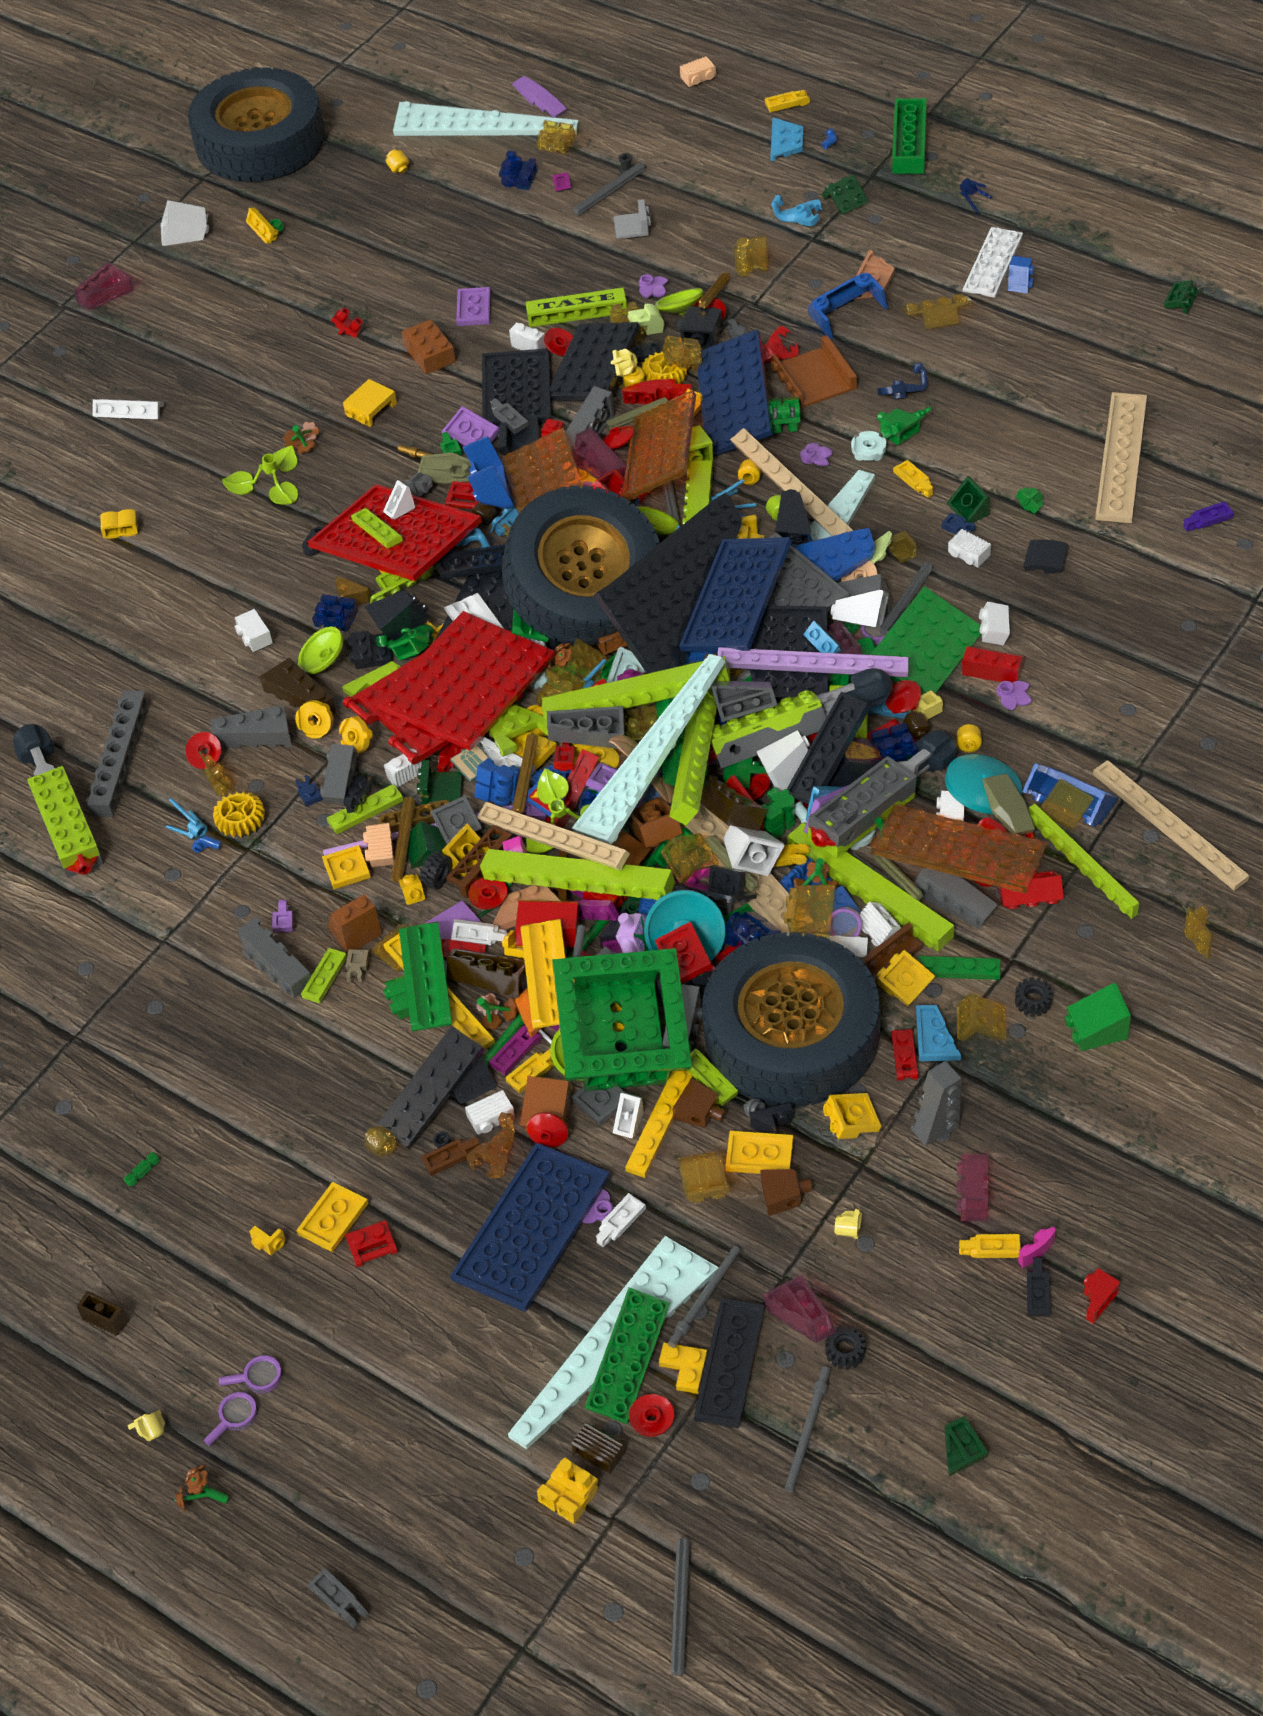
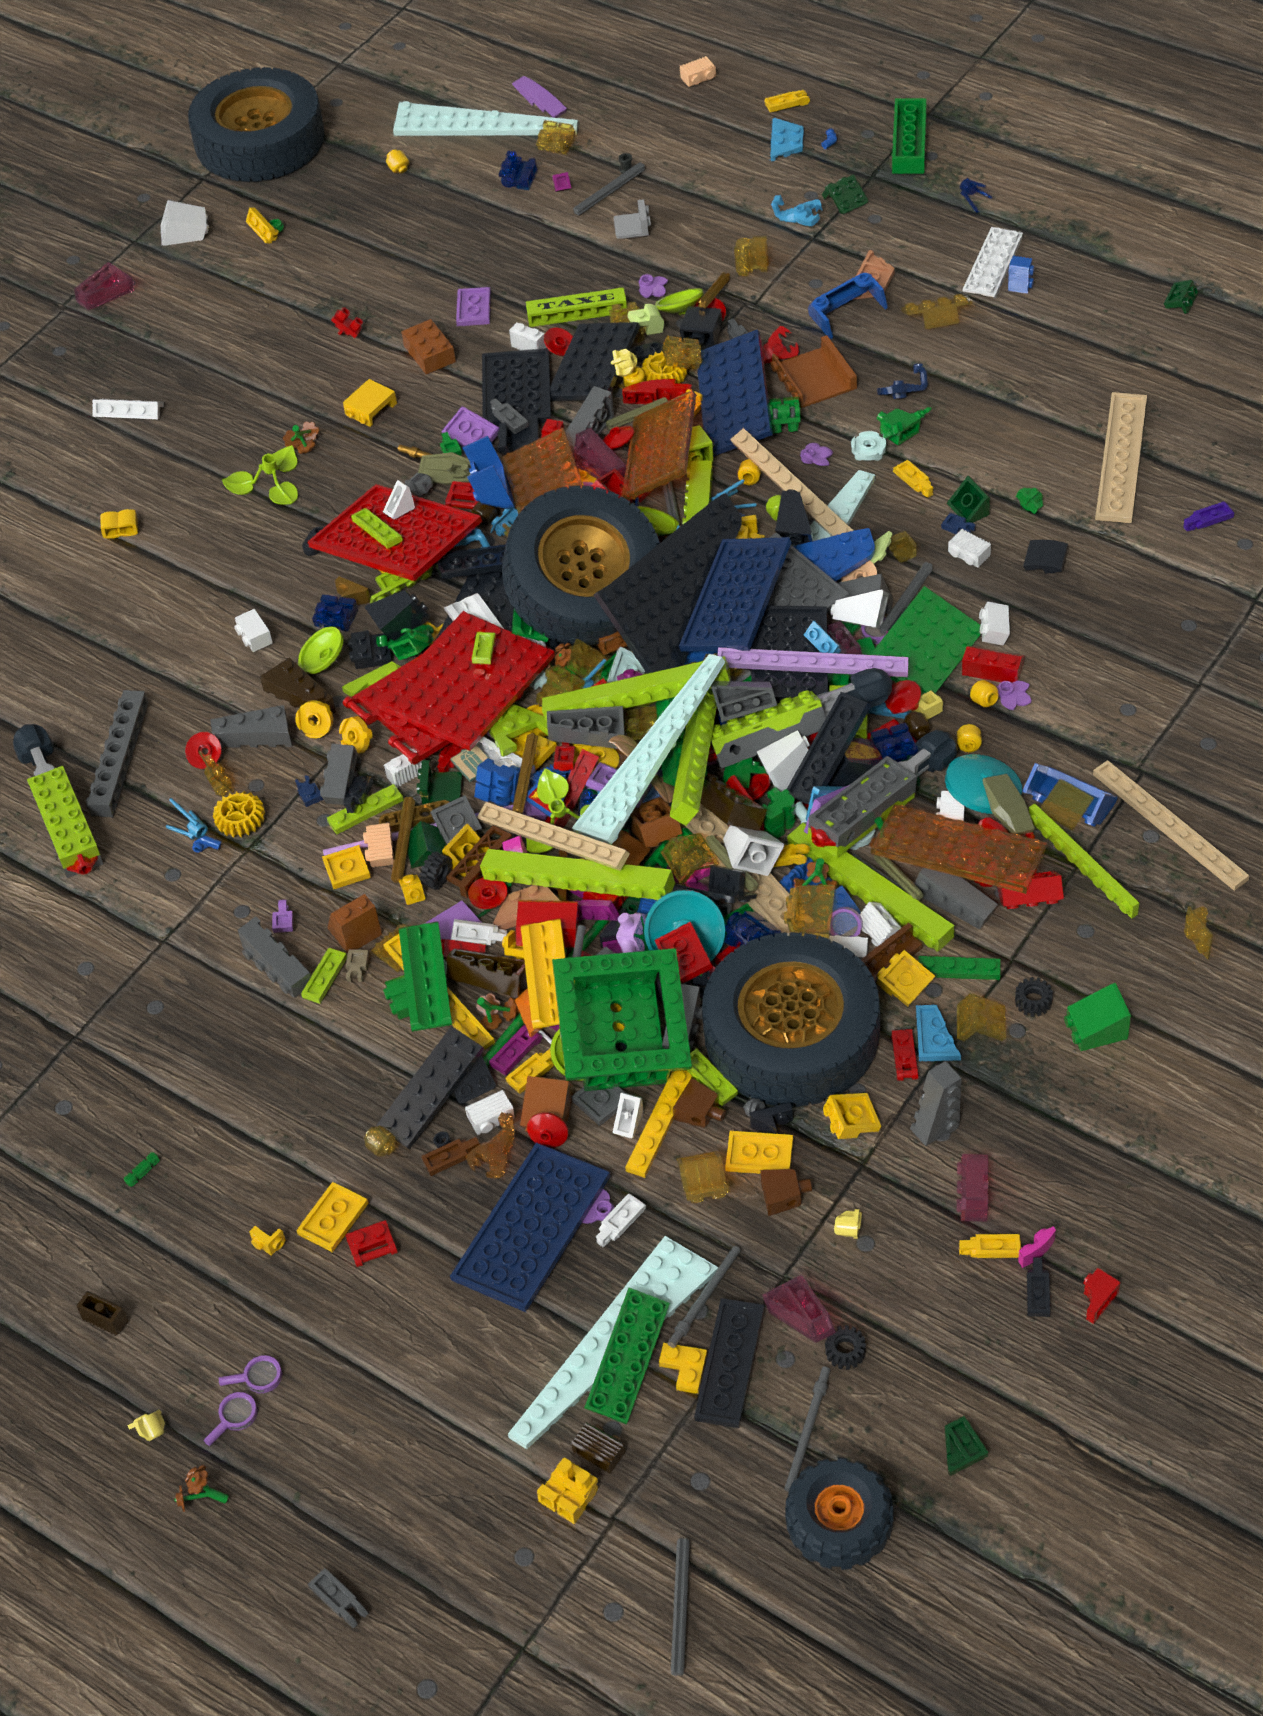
(483, 648): none -> lime plate
(651, 1406): red dish -> none
(839, 1513): none -> black wheel
(984, 693): none -> yellow head

